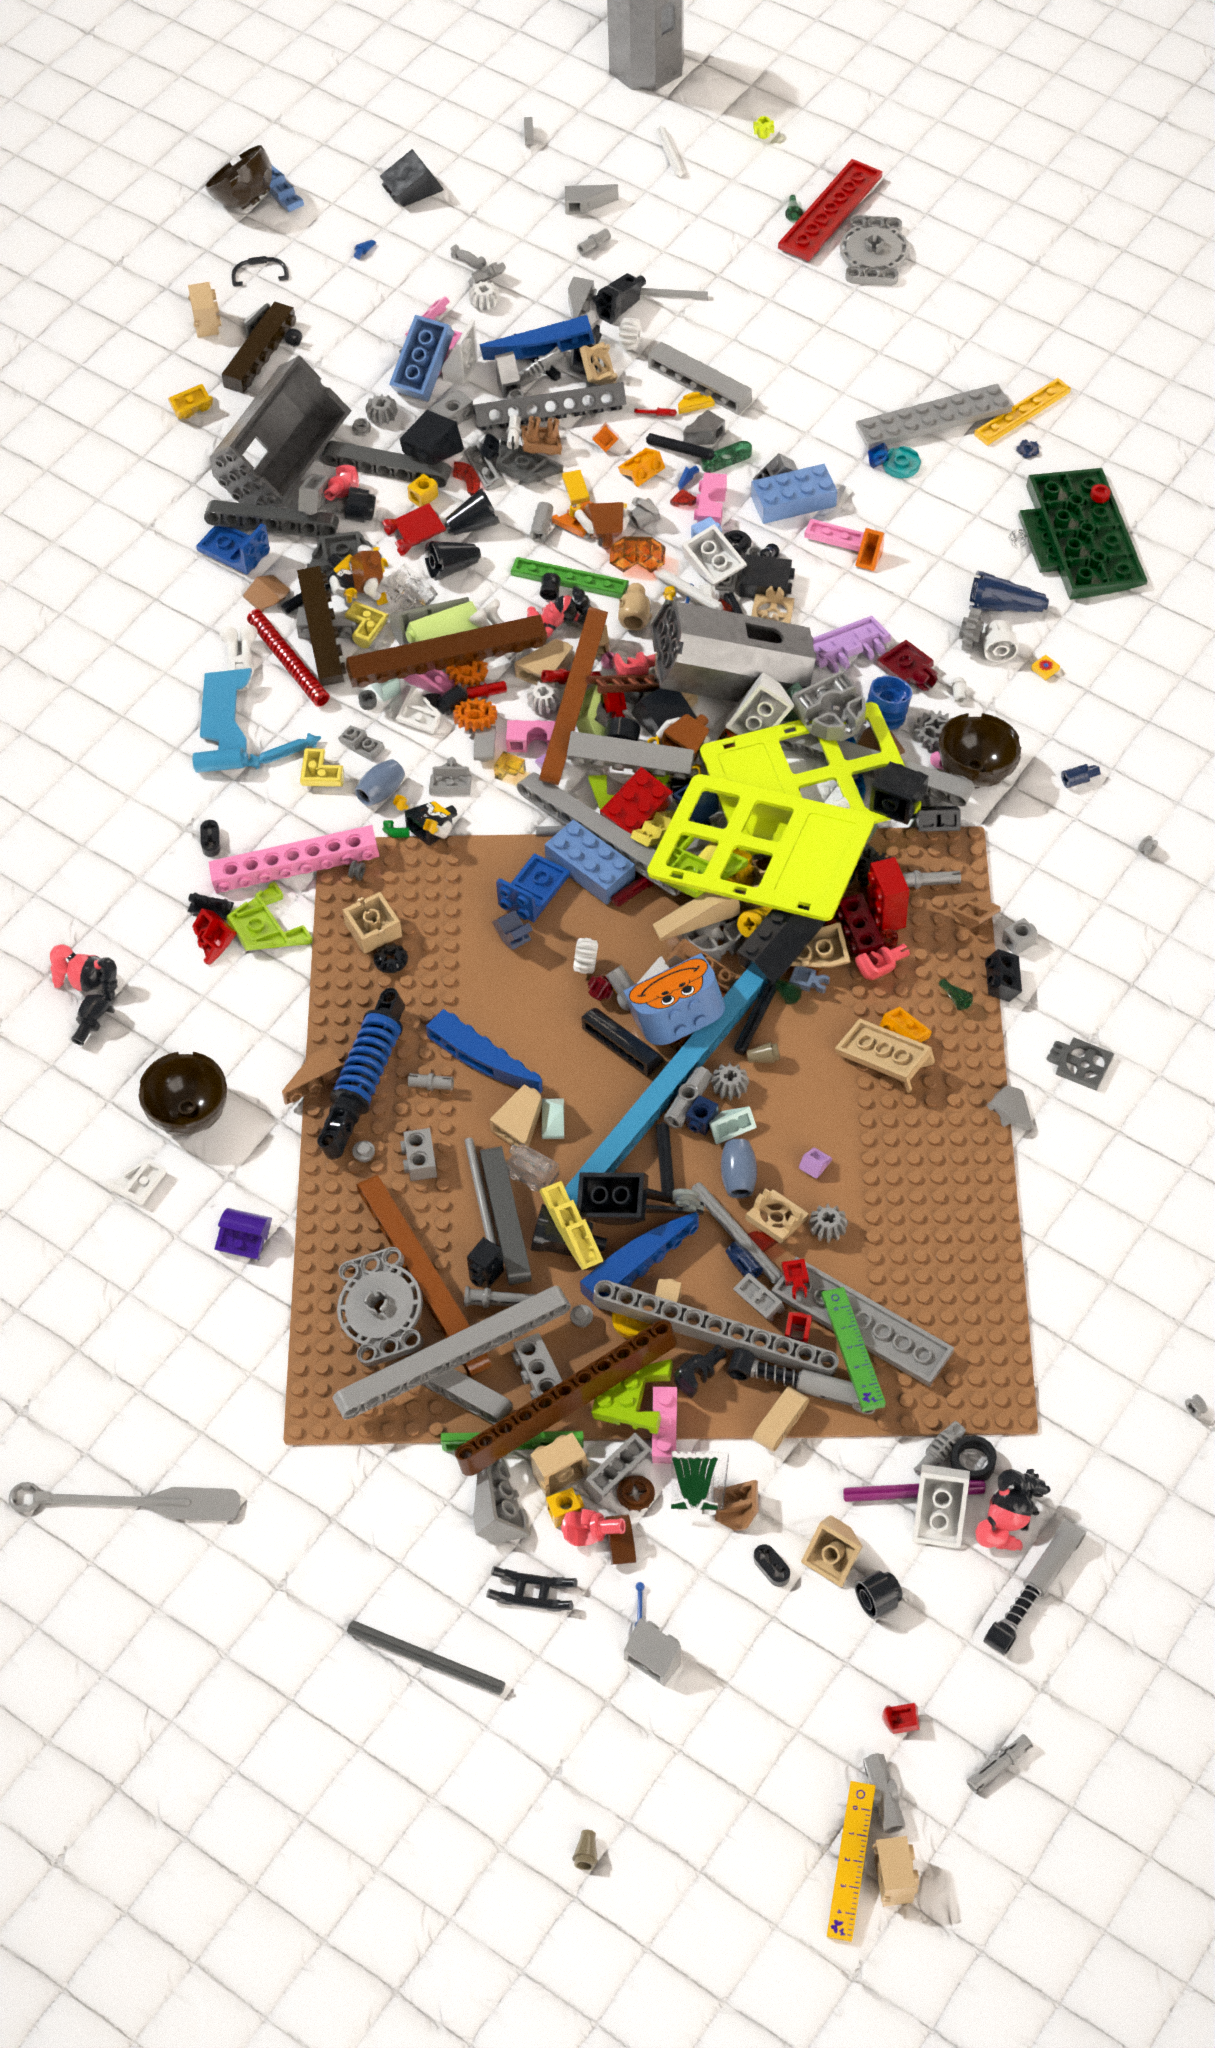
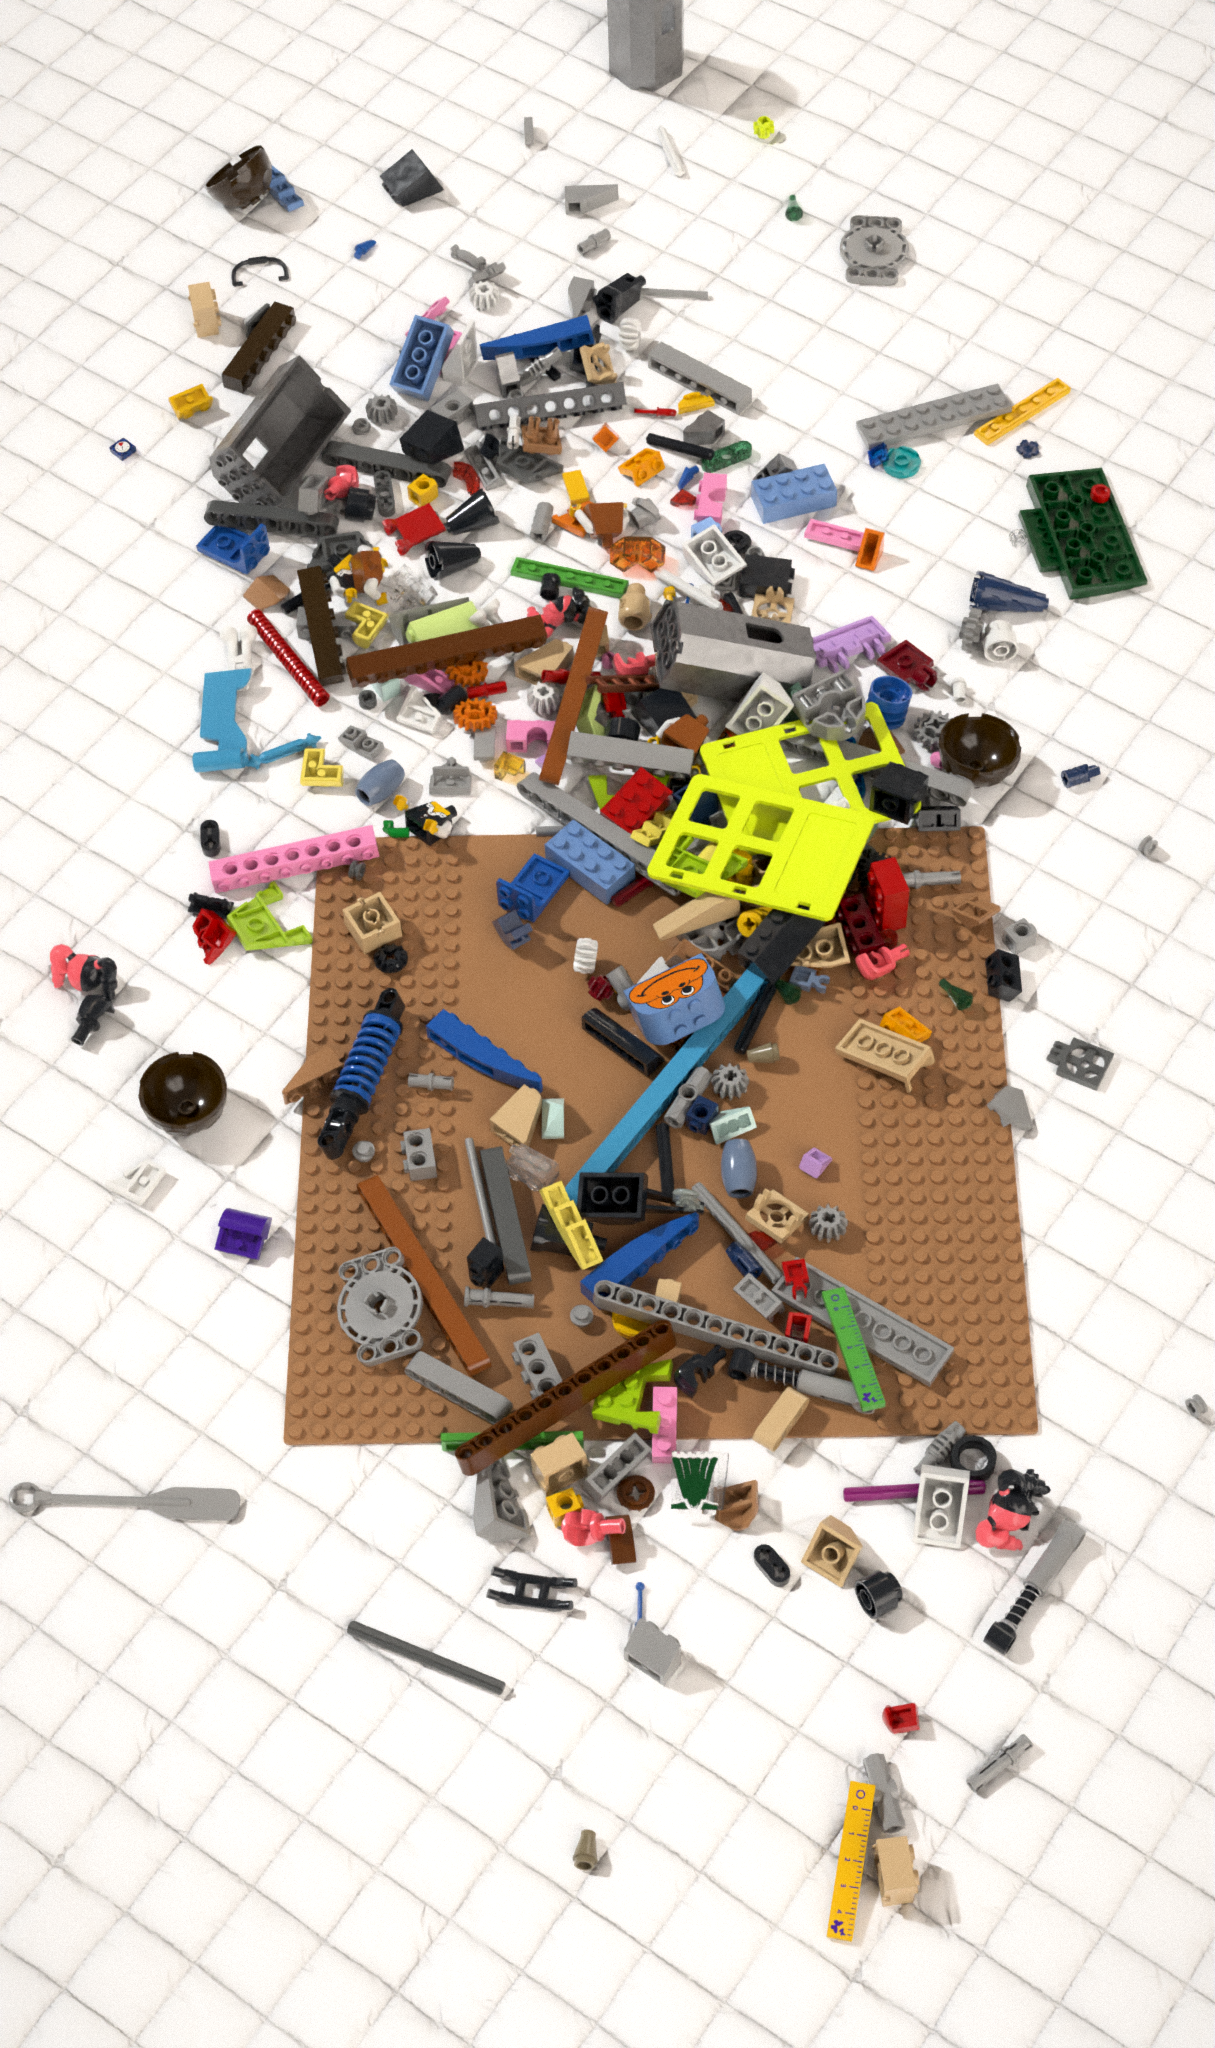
(122, 449): none -> clear blue tile
(293, 341): black bush -> none
(383, 474): none -> dark grey beam
(451, 1352): light grey beam -> none
(770, 547): black pin -> none
(830, 210): red plate -> none
(1045, 667): yellow tile -> none

